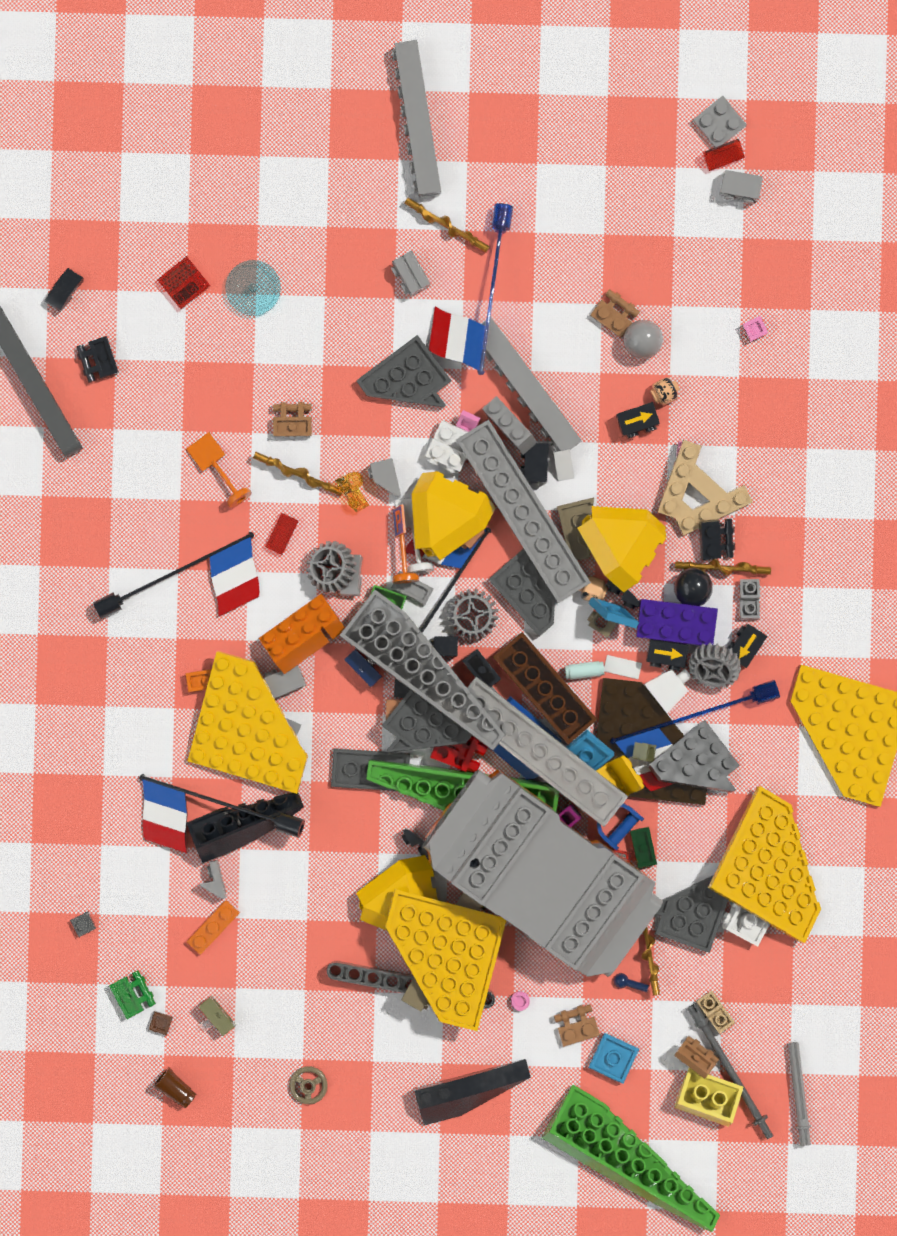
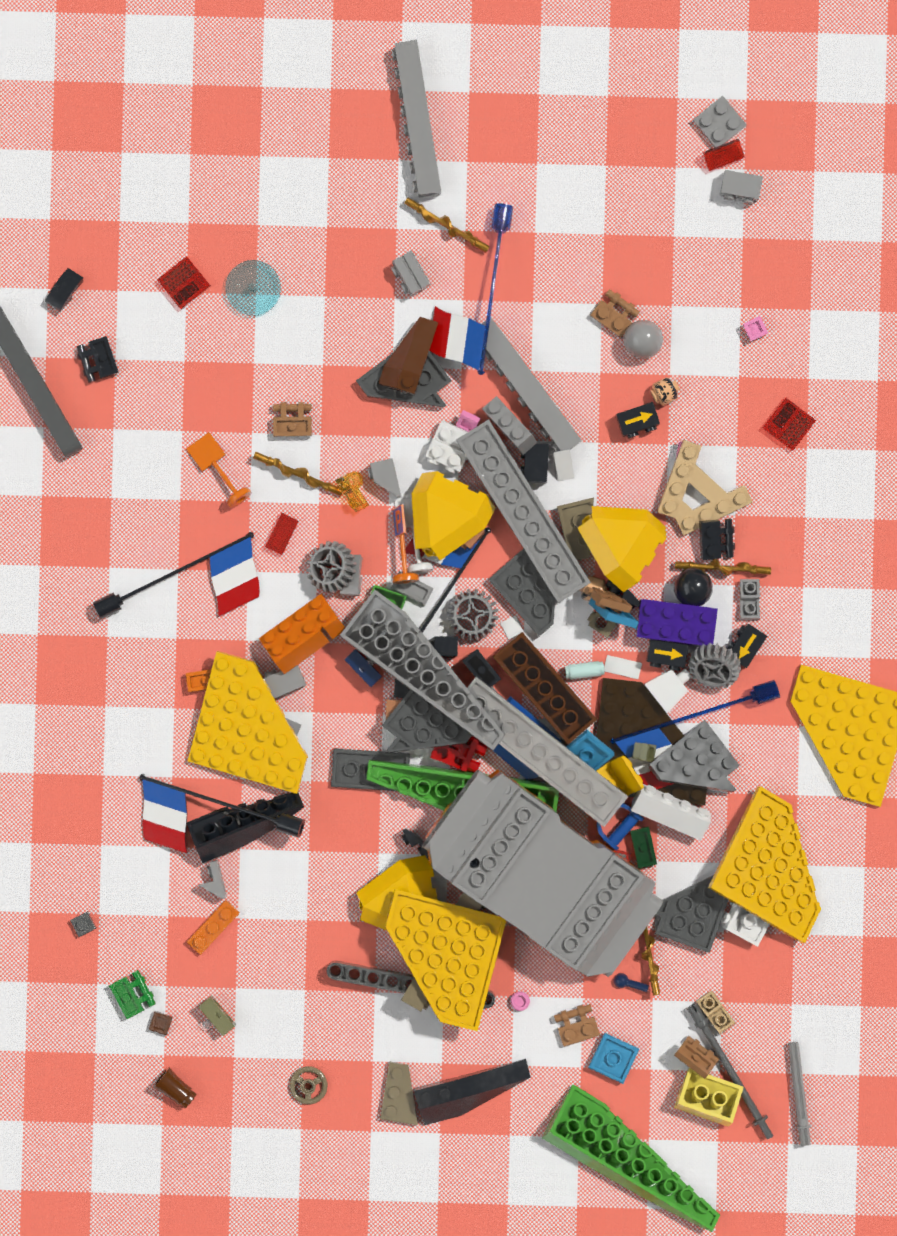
(398, 1095): none -> dark tan wing
(408, 360): none -> reddish brown wedge
(511, 627): none -> white sticker
(569, 815): magenta leg -> none
(608, 599): none -> medium nougat plate
(671, 812): none -> white brick
(789, 424): none -> clear red tile

